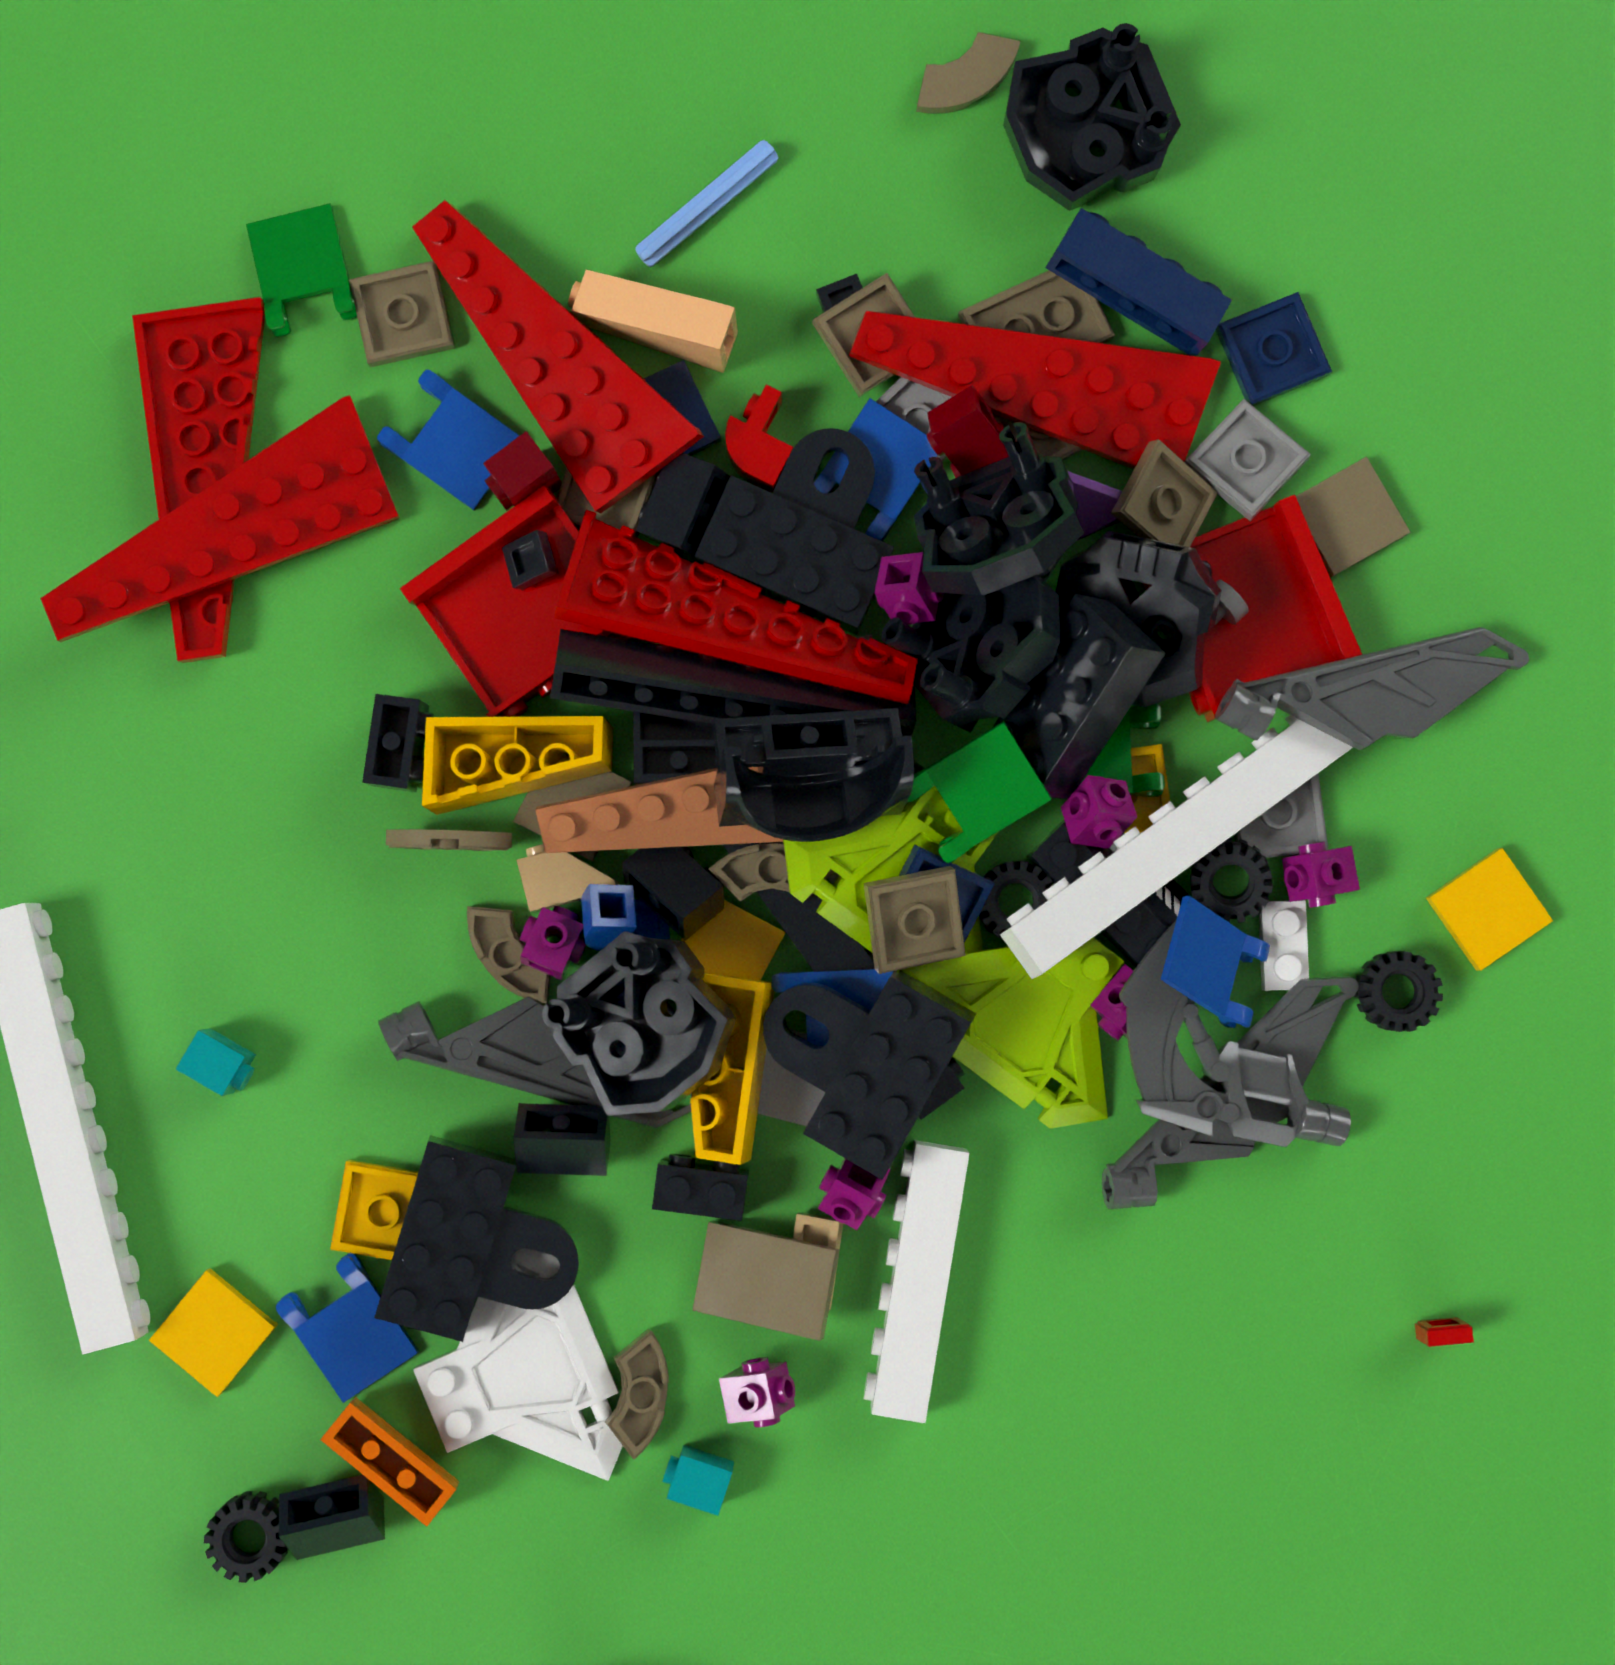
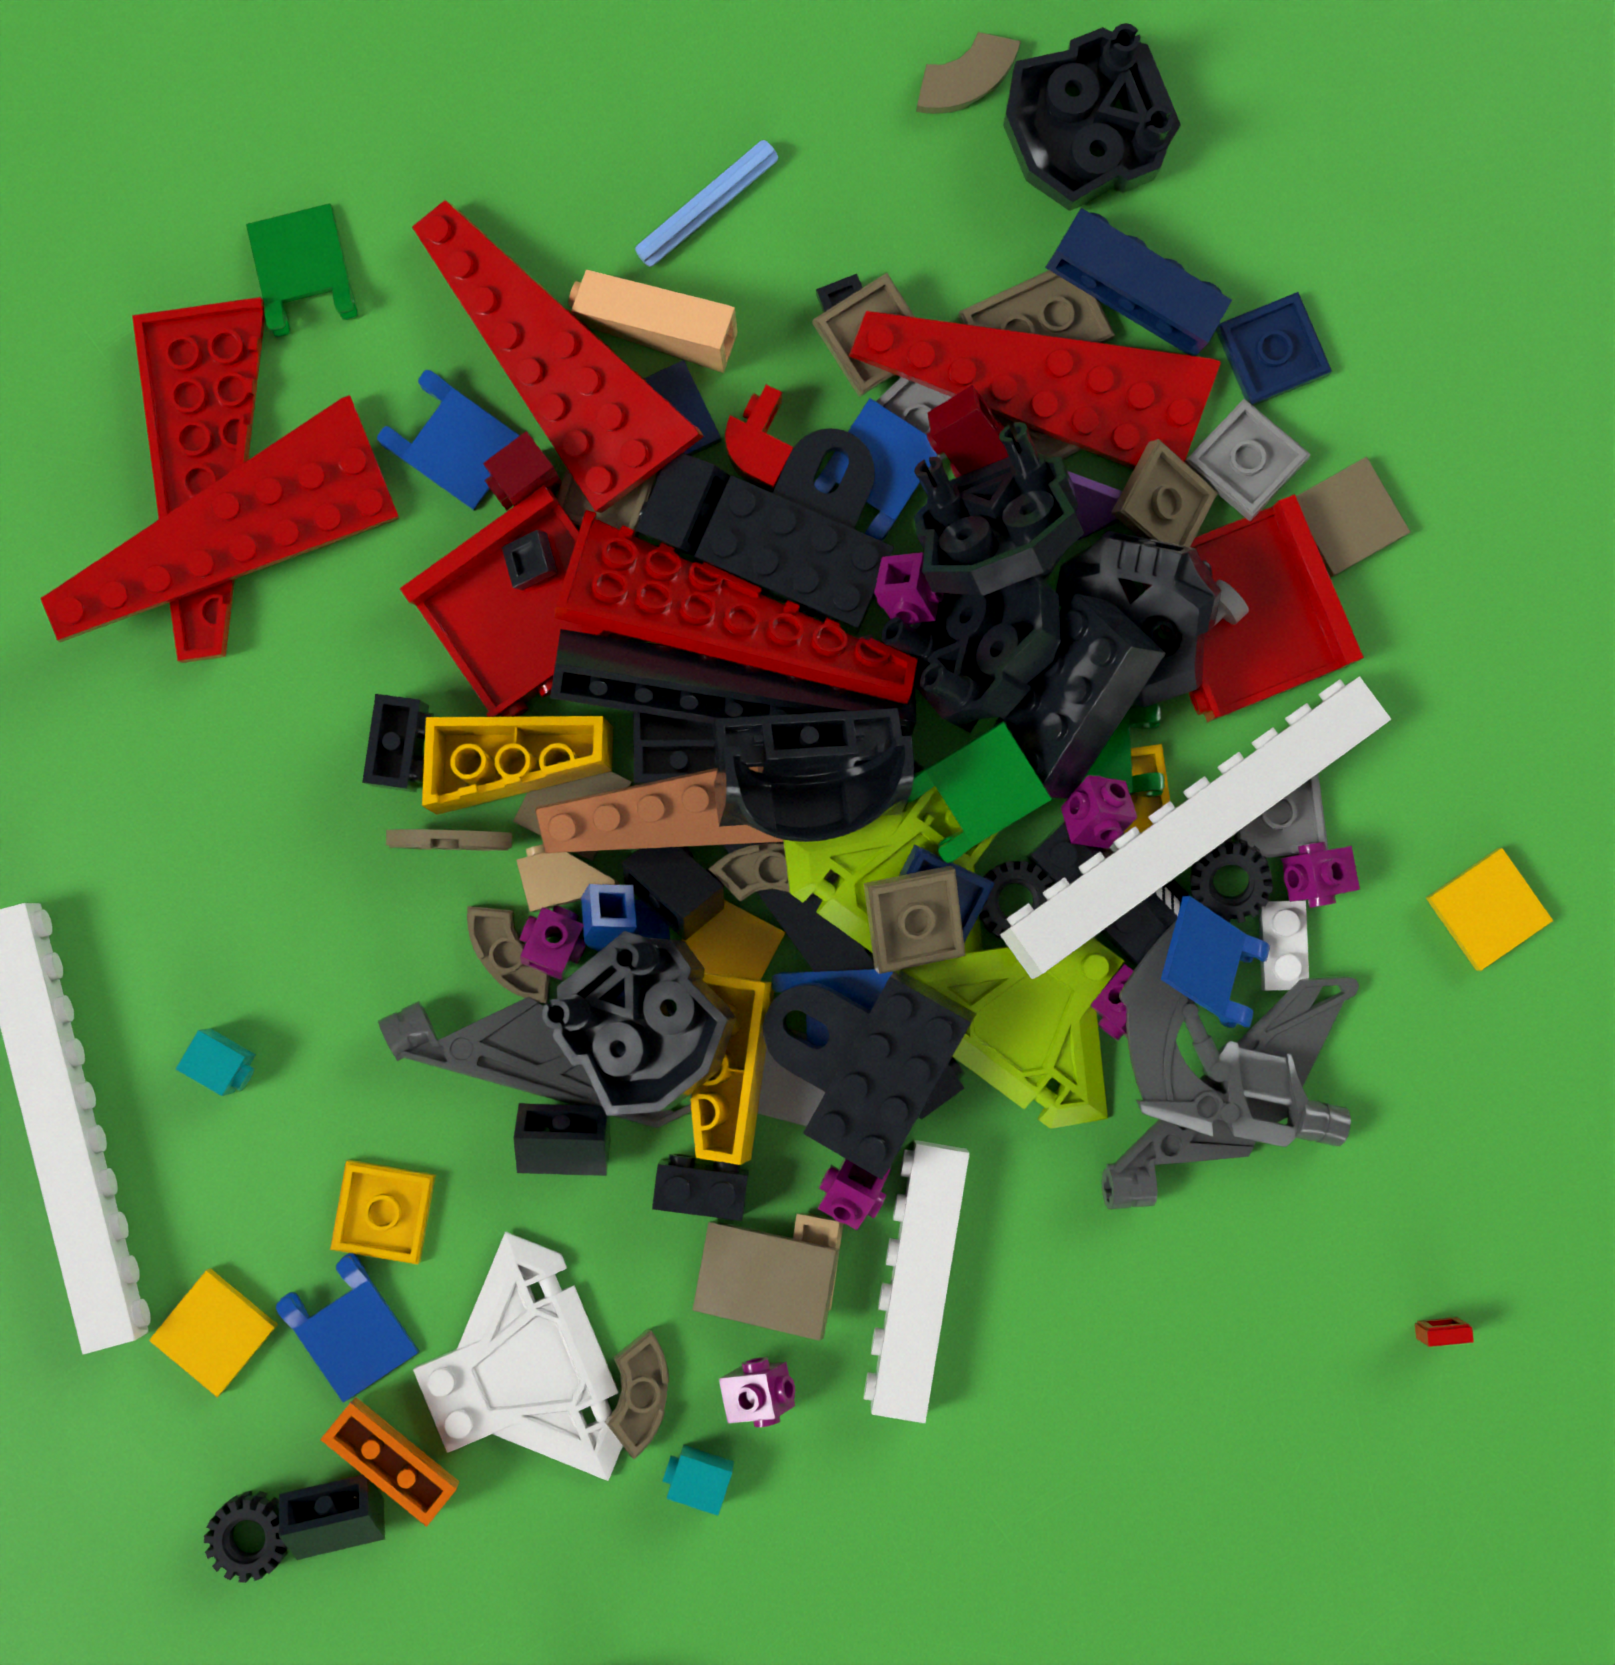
(402, 313): dark tan tile -> none
(462, 1244): black brick -> none
(1374, 693): dark grey wing -> none
(1424, 997): black tyre -> none

